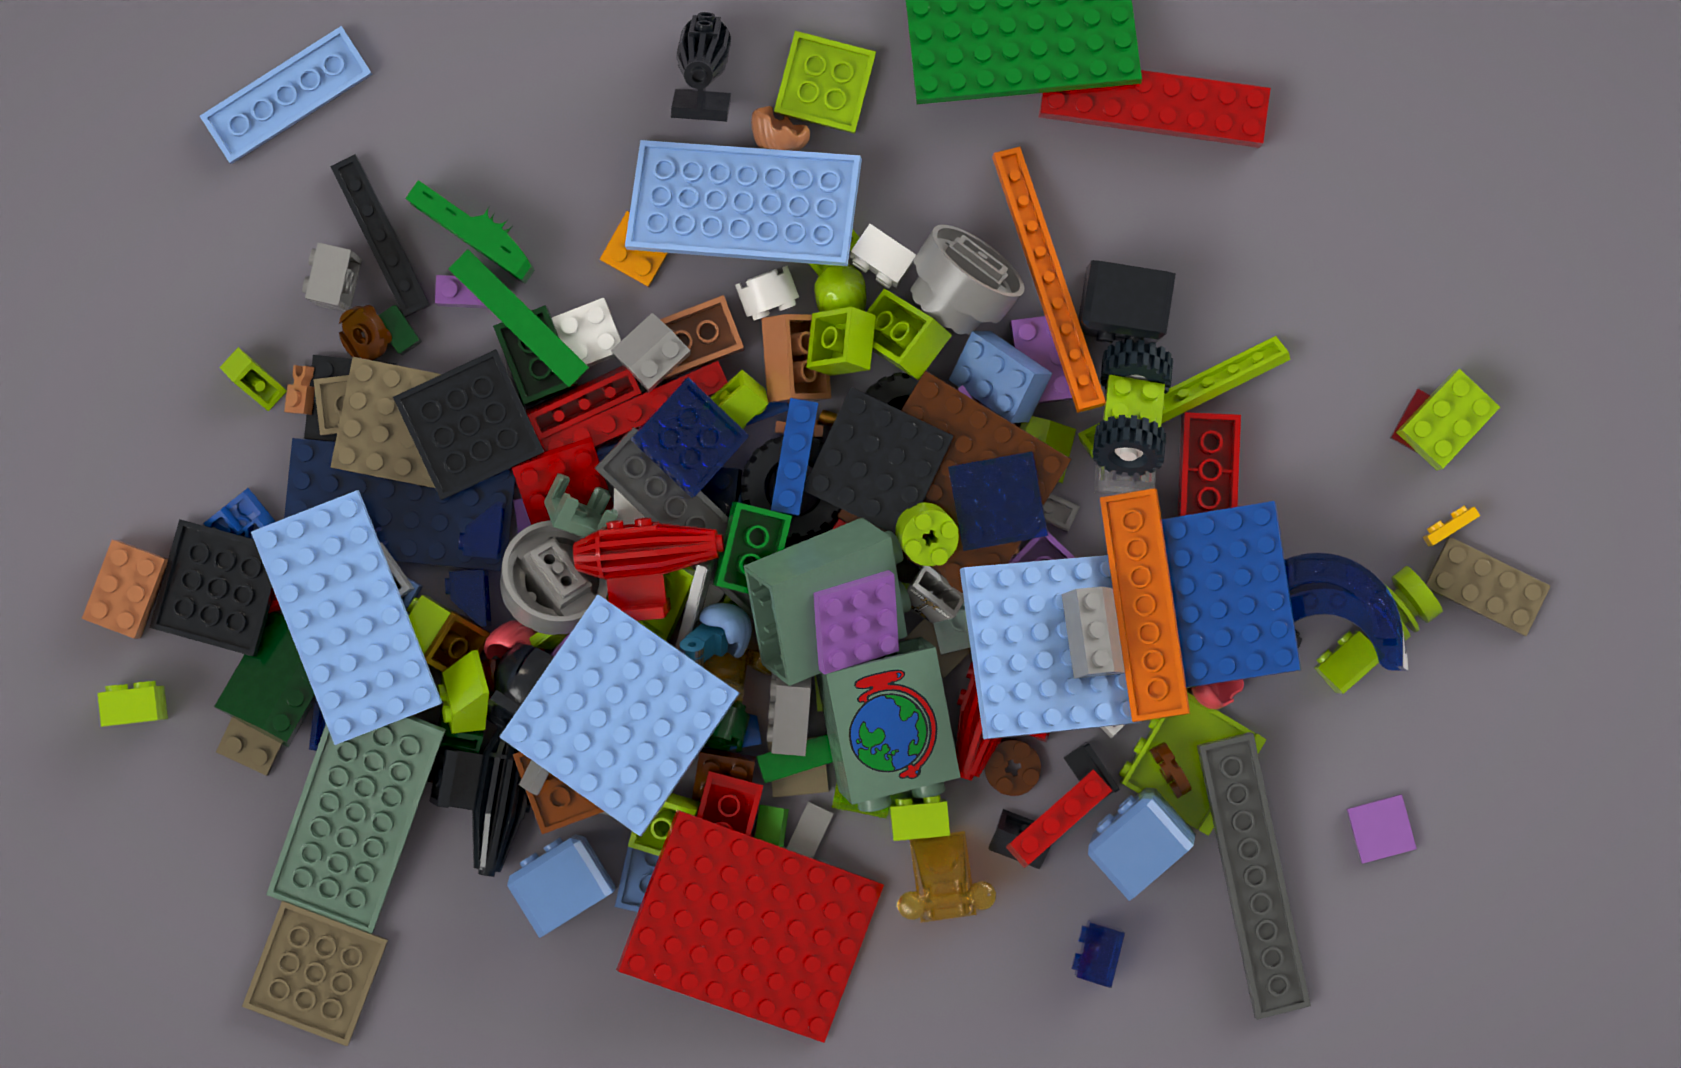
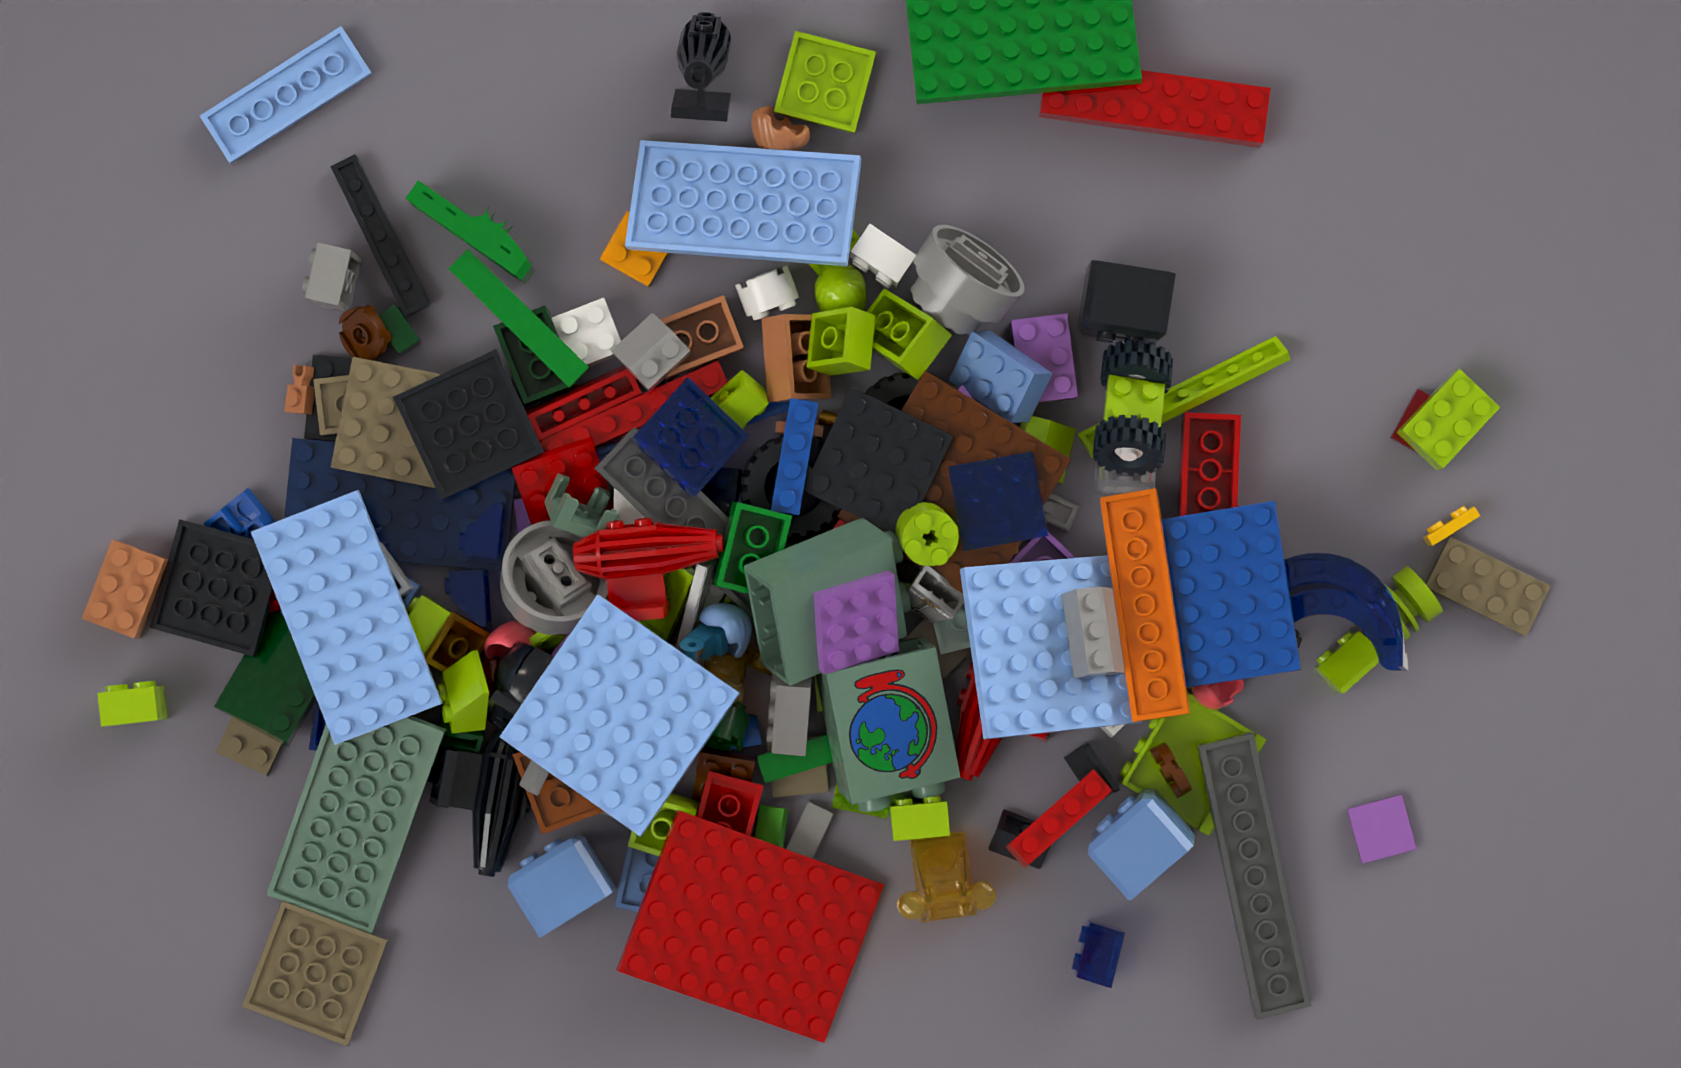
(253, 379): lime slope -> none
(453, 293): medium lavender brick -> none
(1027, 775): reddish brown plate -> none
(1049, 280): orange plate -> none

